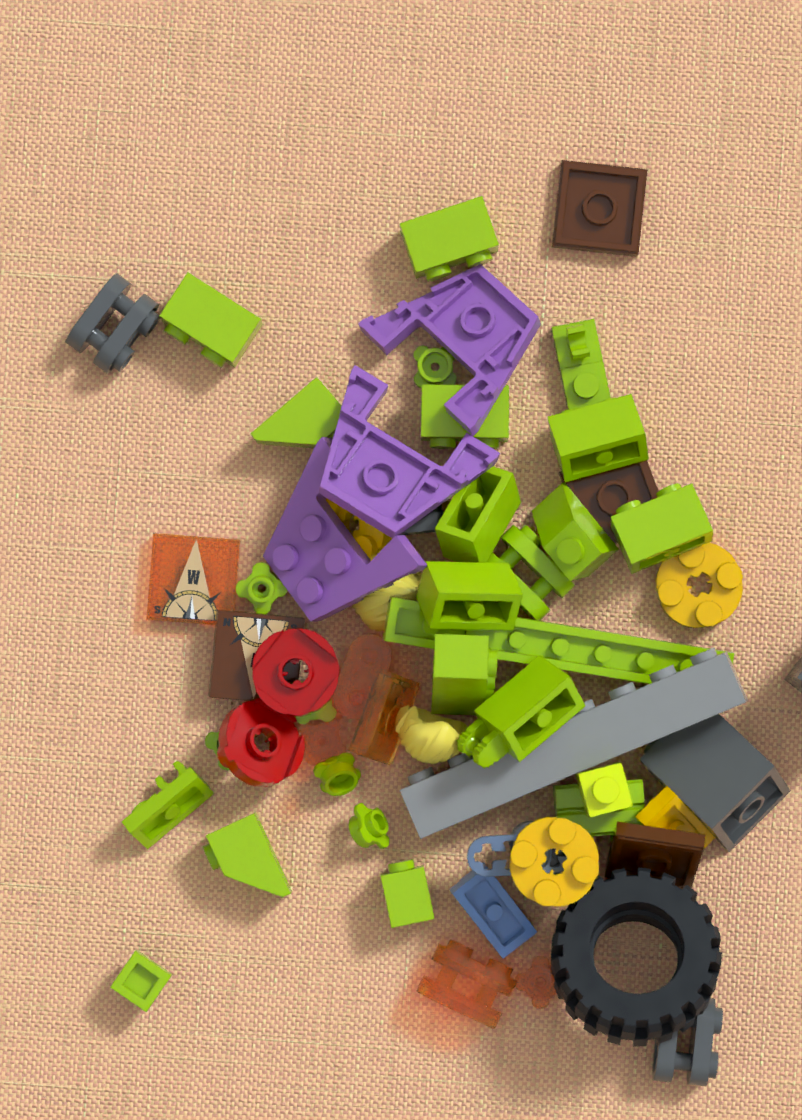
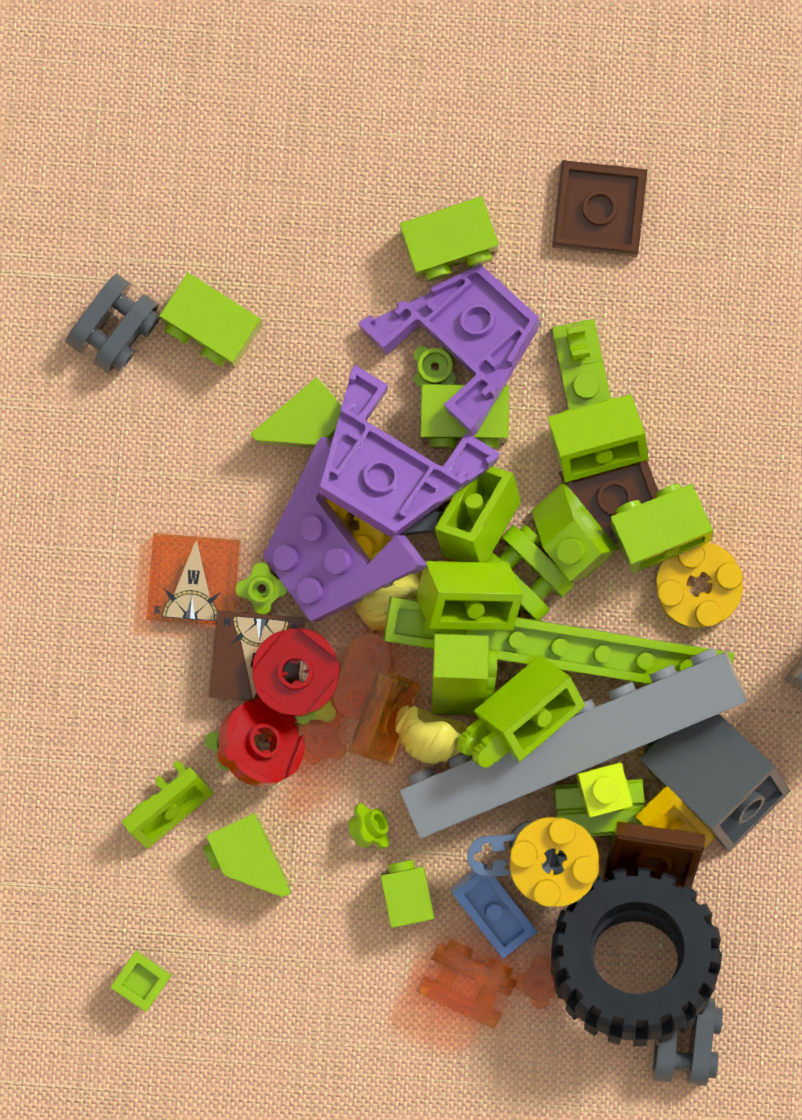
(337, 774): lime plate -> none

